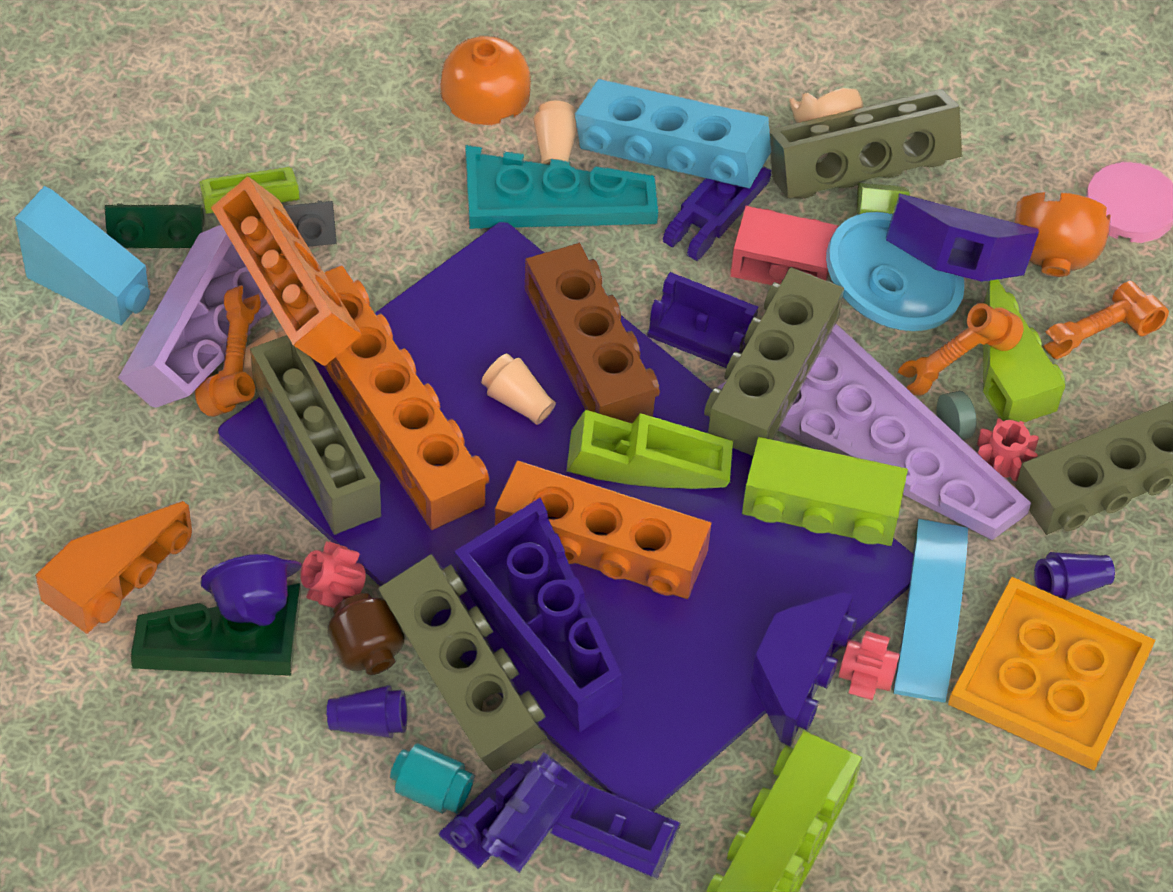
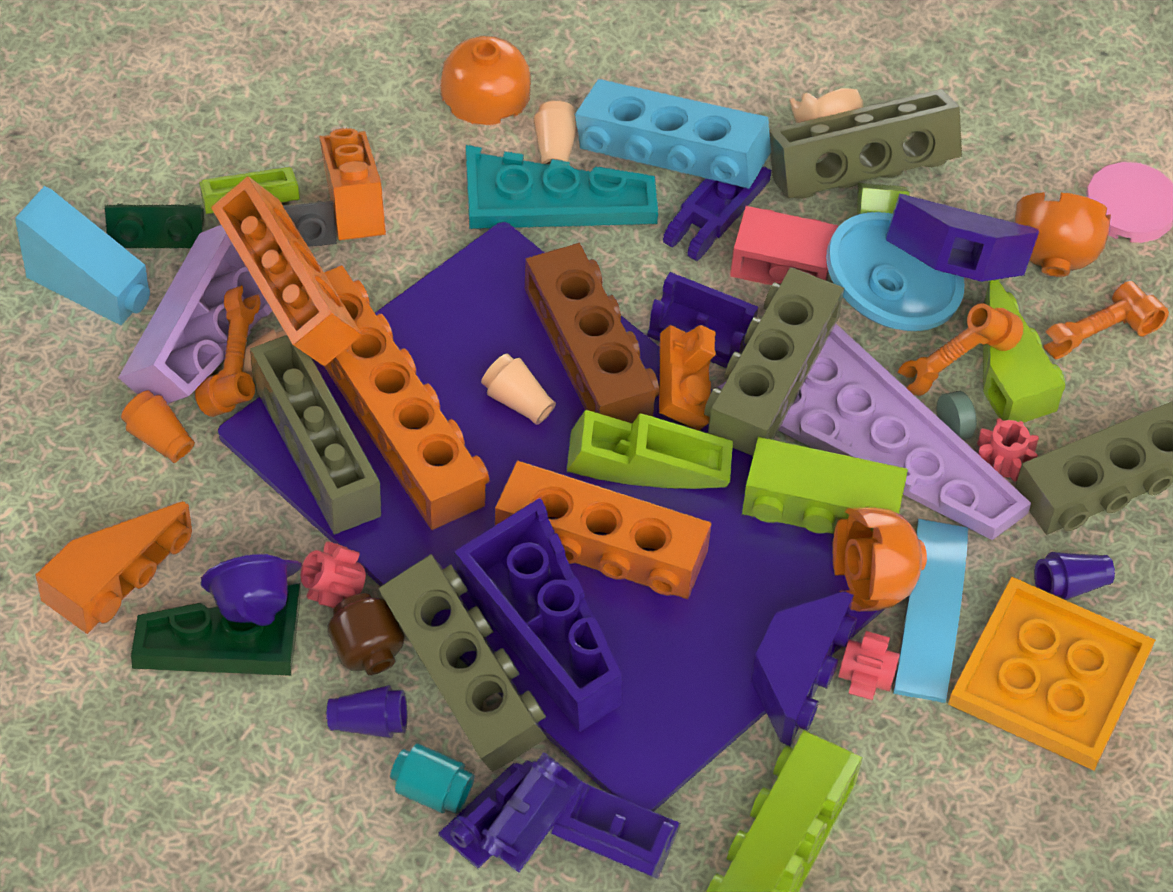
(156, 425): none -> orange cone
(353, 184): none -> orange slope
(686, 374): none -> orange hinge
(878, 563): none -> orange cylinder

